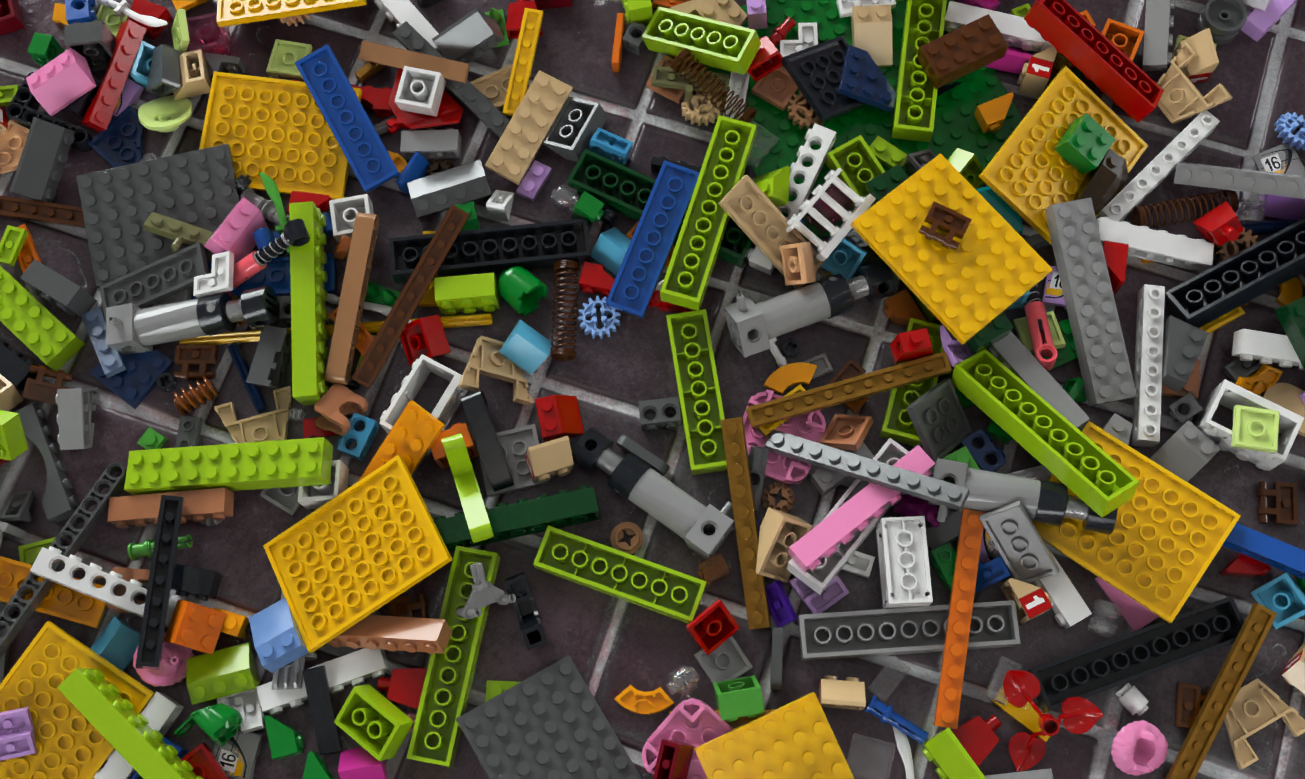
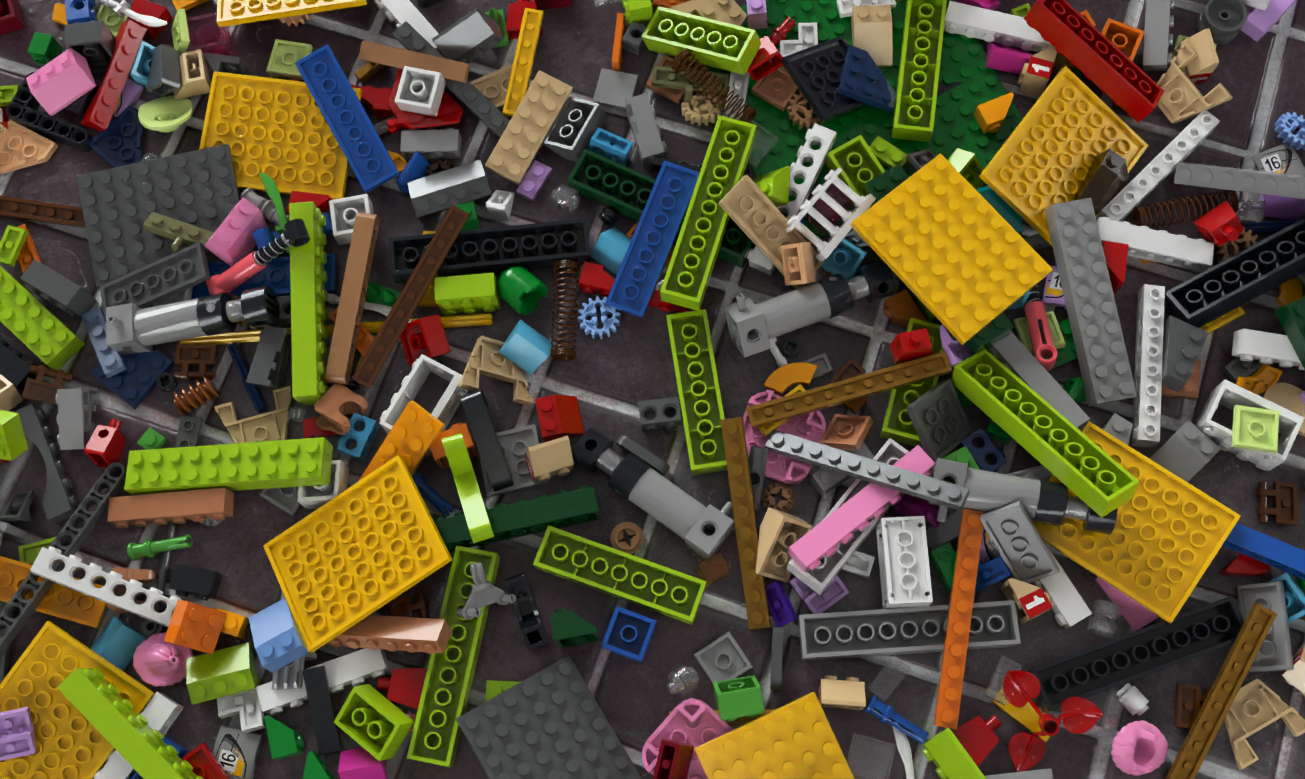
(42, 160): dark grey slope -> none
(106, 444): none -> red torso
(160, 583): black brick -> none
(217, 721): green piece -> none
(219, 279): white plate -> none
(242, 182): black plate -> none
(342, 248): dark orange beam -> none
(431, 495): none -> blue pin
(572, 629): none -> dark green slope
(588, 208): green slope -> none
(614, 88): none -> light grey tile
(629, 634): none -> blue brick
(644, 128): none -> light grey wedge
(644, 702): light orange tile -> none
(712, 627): red slope -> none
(946, 220): reddish brown plate -> none
(962, 51): reddish brown brick -> none
(1085, 144): green brick -> none
(1194, 404): dark grey brick -> none
(1276, 649): none -> light grey tile

